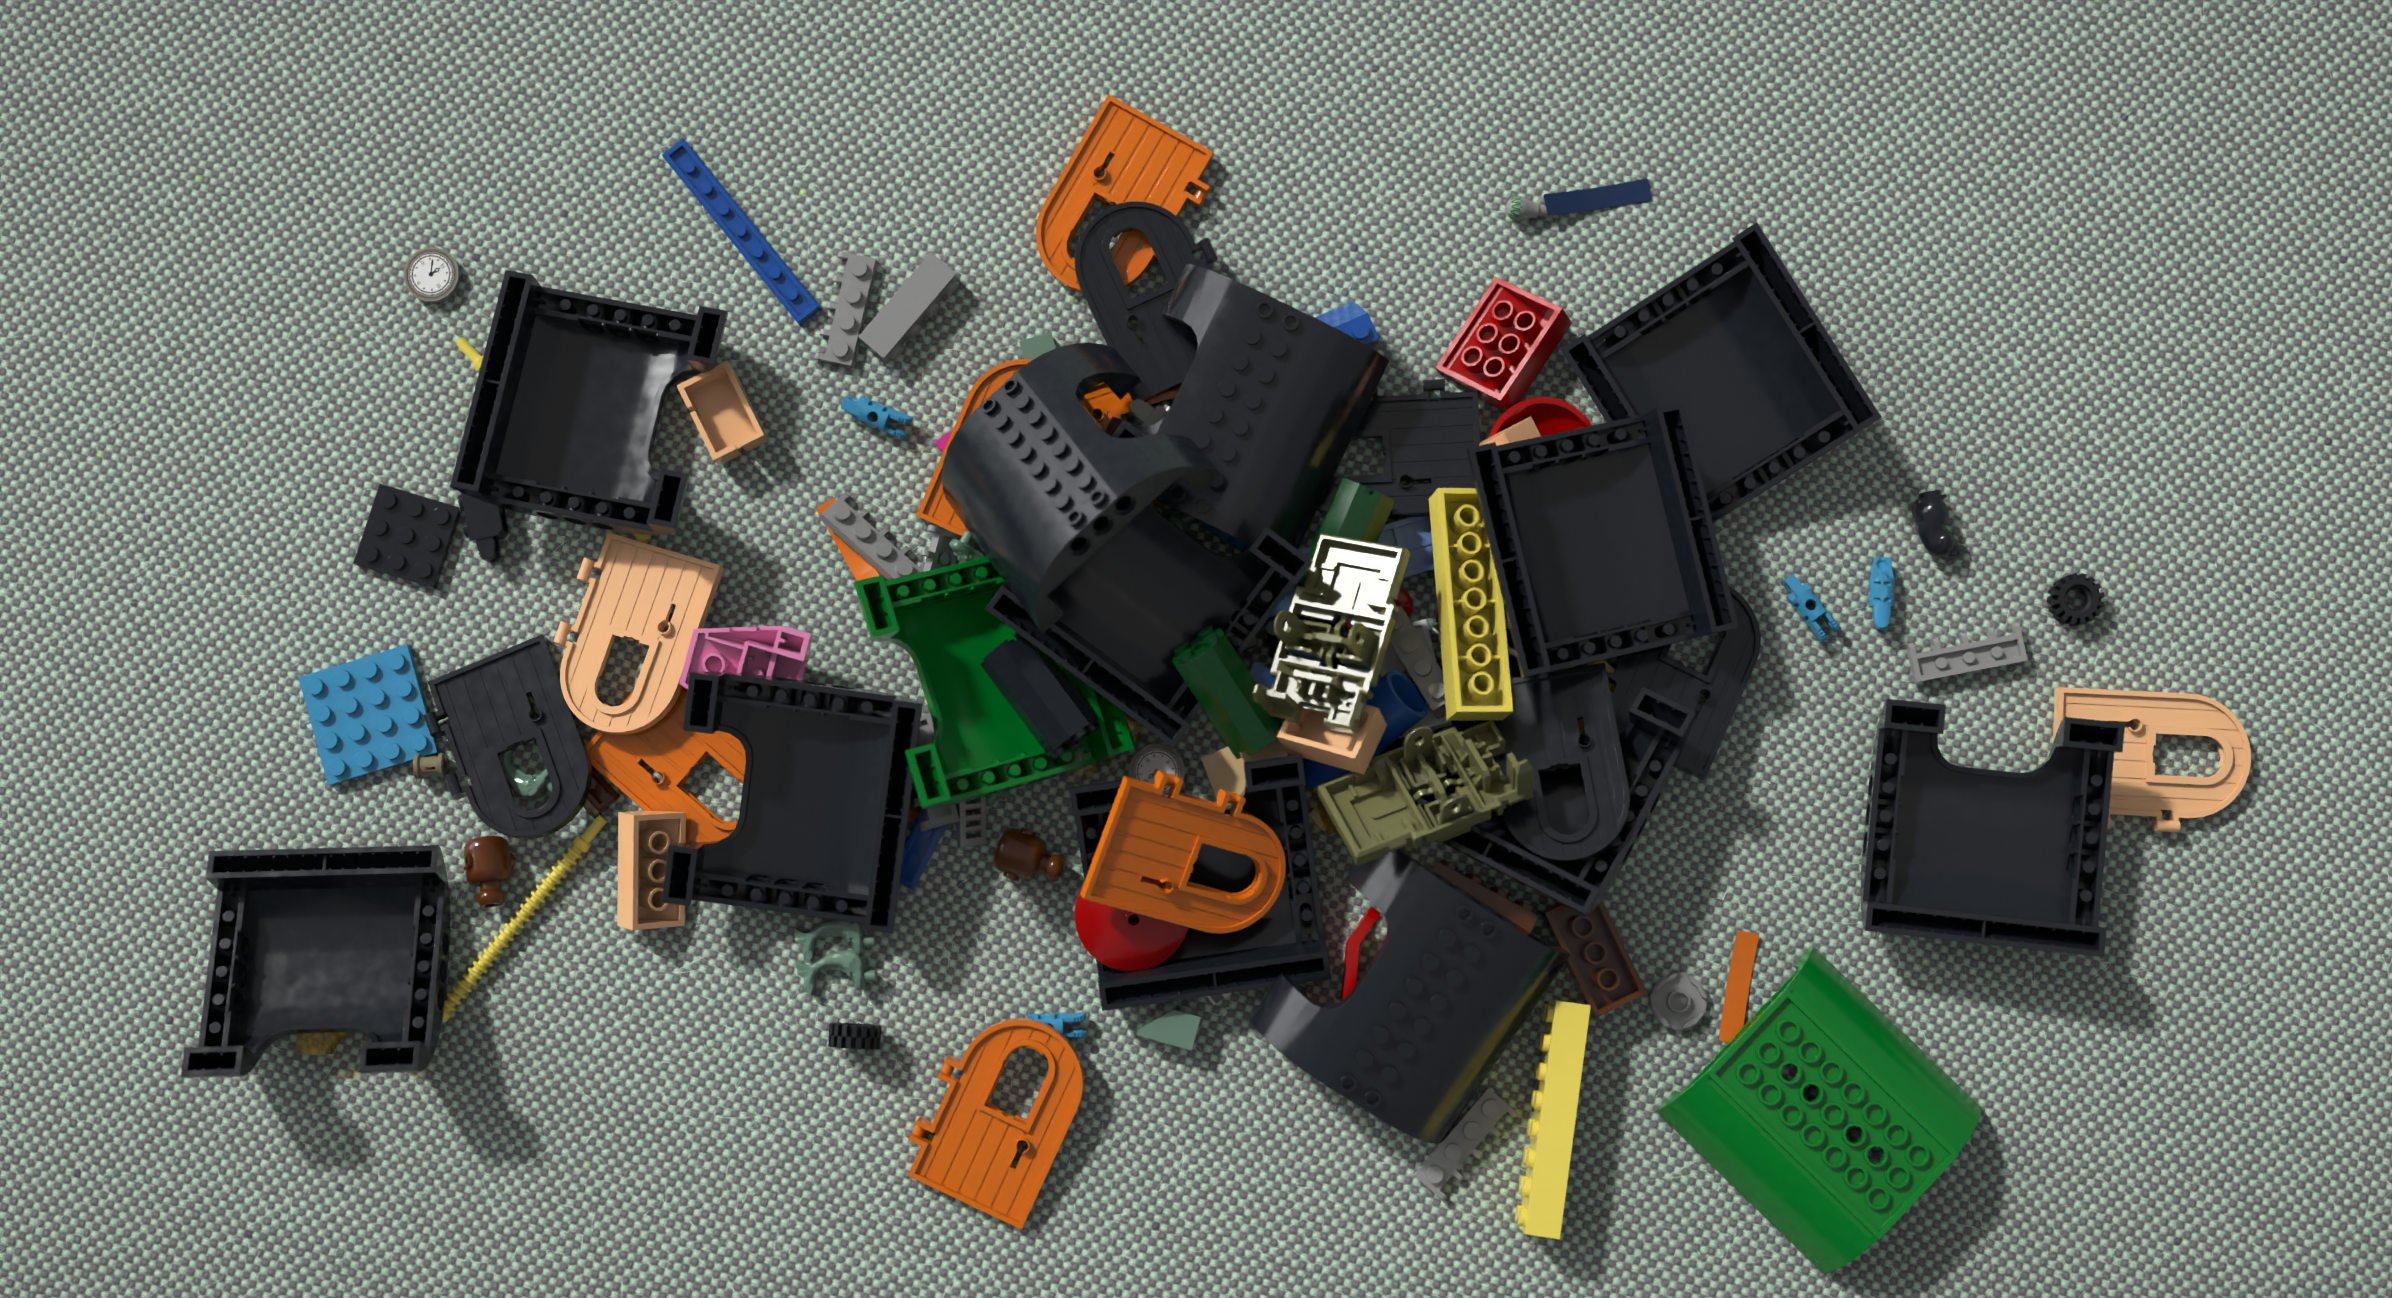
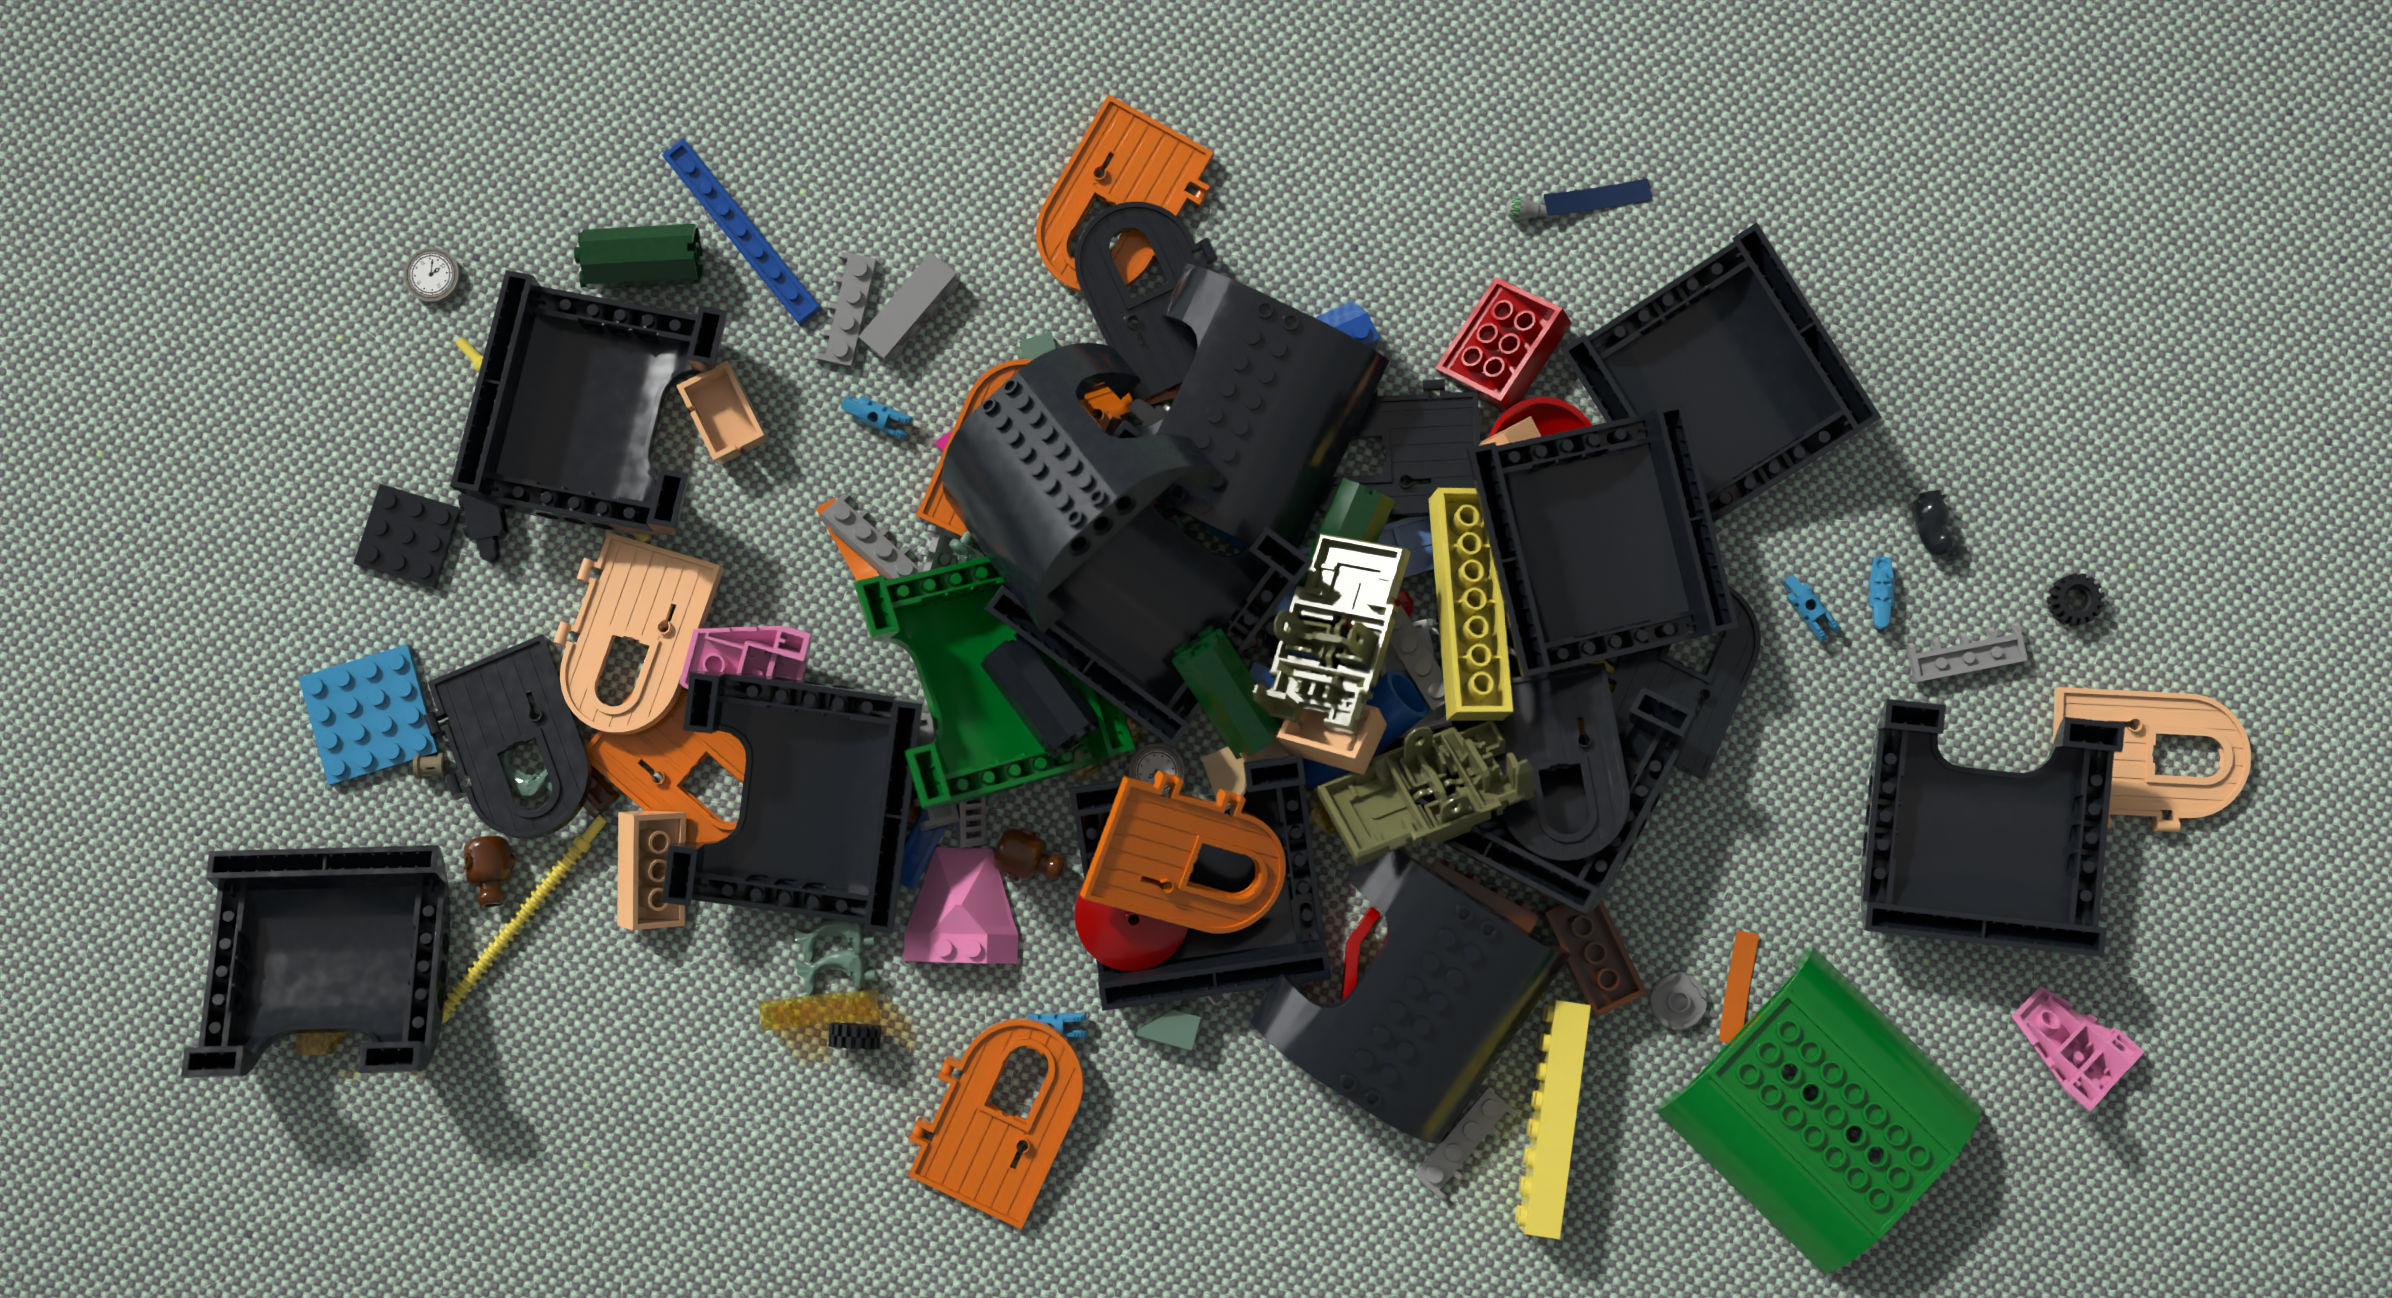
(639, 256): none -> dark green brick
(820, 1008): none -> clear yellow arch
(962, 912): none -> bright pink wedge
(2075, 1047): none -> bright pink wedge

